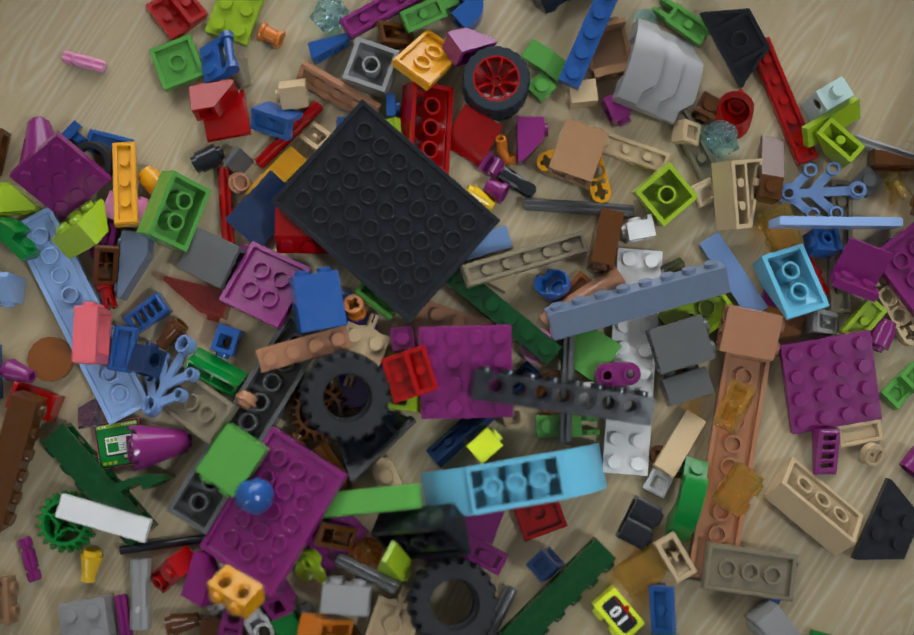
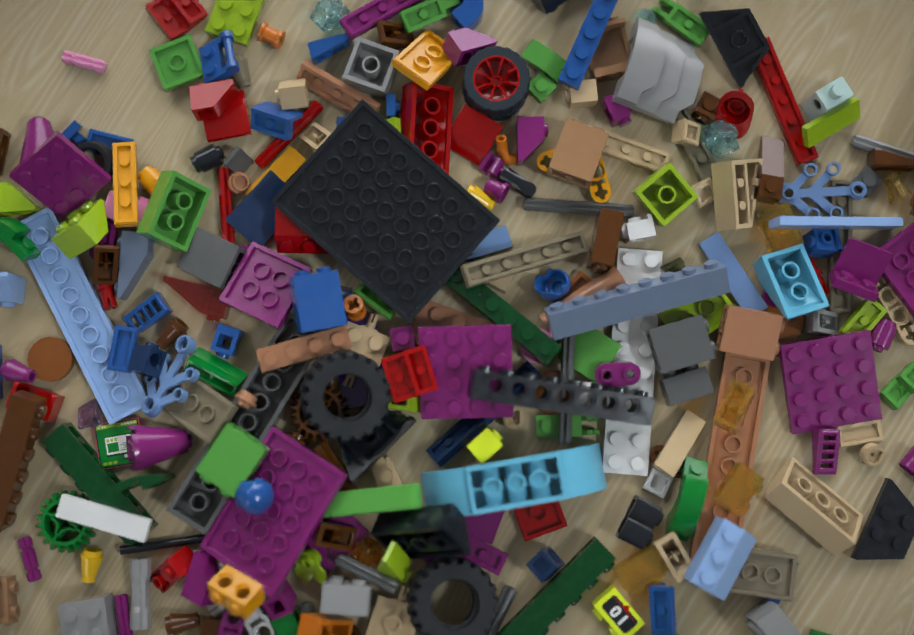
(91, 334): coral window -> none
(720, 557): none -> light blue slope
(838, 143): lime slope -> none

